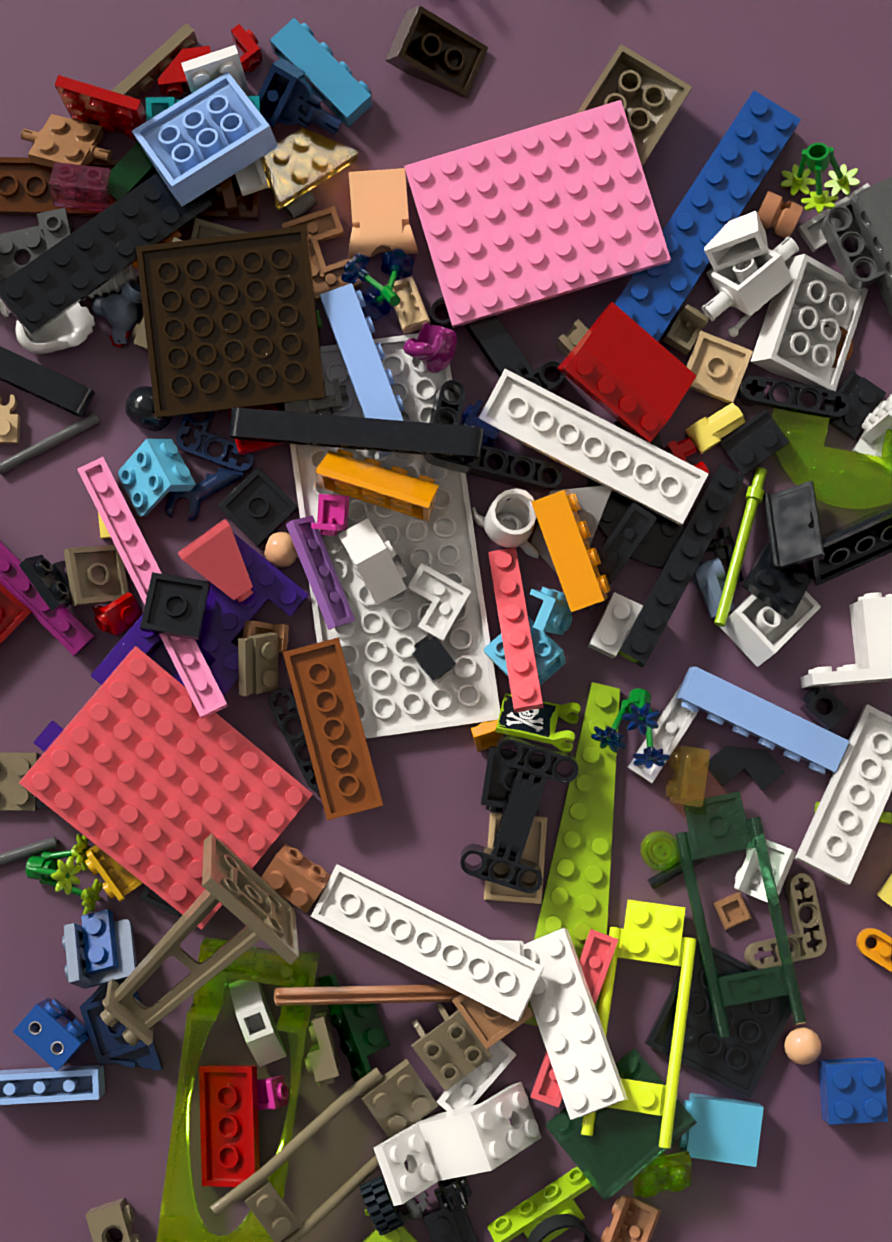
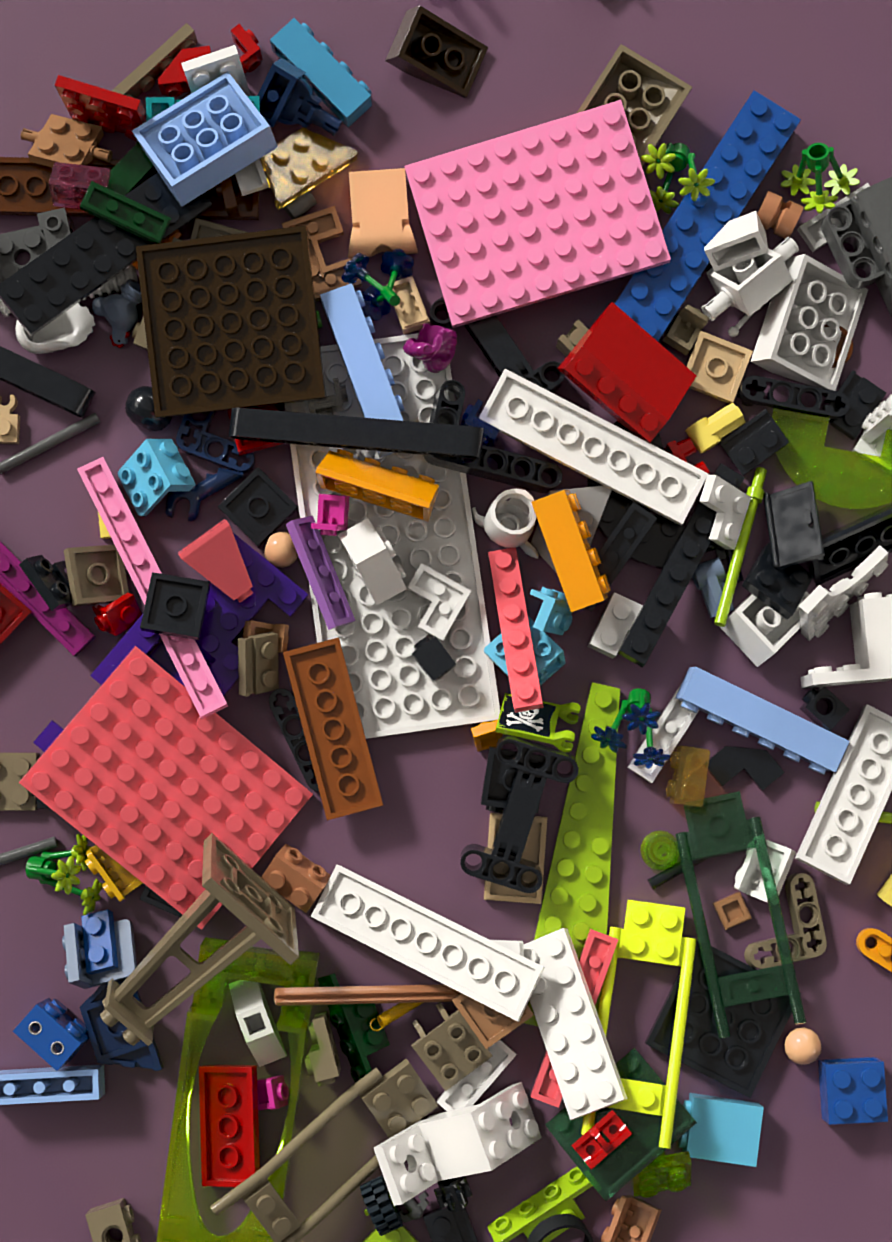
(125, 213): none -> dark green tile
(394, 1013): none -> yellow piece
(590, 1149): none -> red hips
(674, 159): none -> lime plant
(730, 507): none -> white plate
(823, 605): none -> white plate

